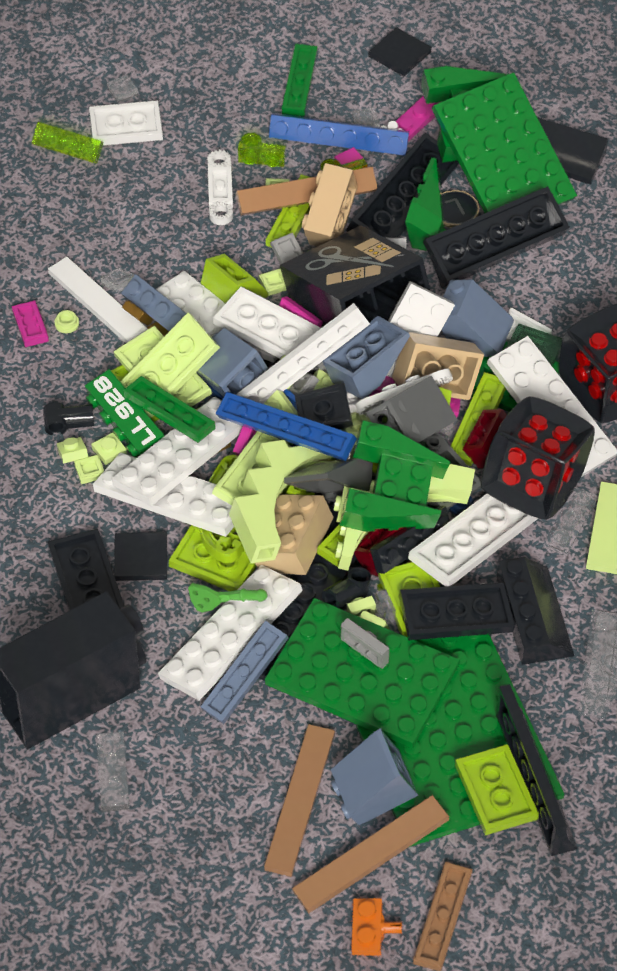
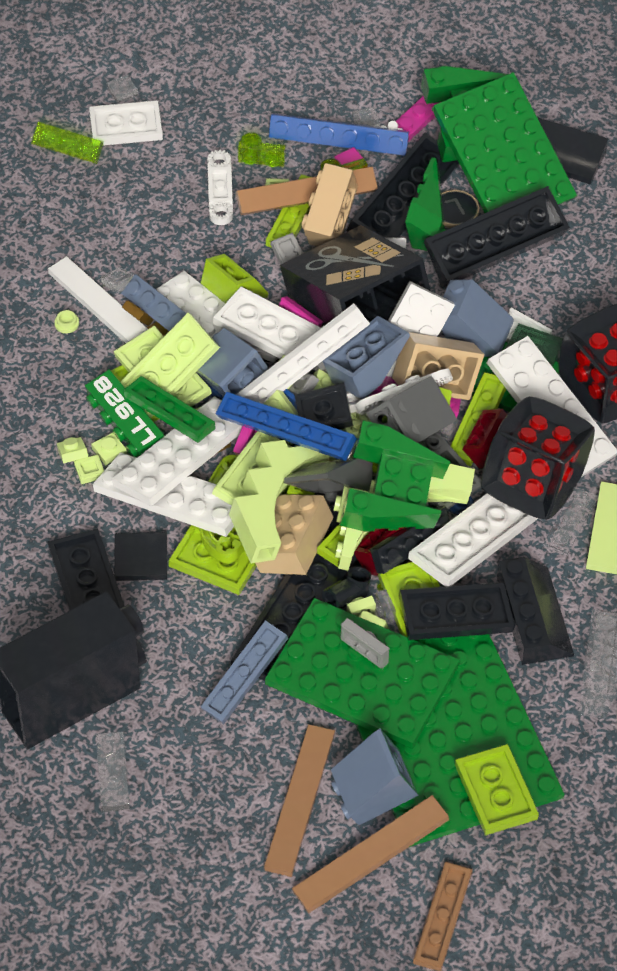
(30, 323): dark pink plate -> none
(60, 418): black piece -> none
(211, 599): bright green piece -> none
(227, 633): white plate -> none
(273, 282): yellowish green tile -> none
(299, 80): green plate -> none
(370, 926): orange plate -> none
(400, 51): black tile -> none
(530, 764): black arch -> none

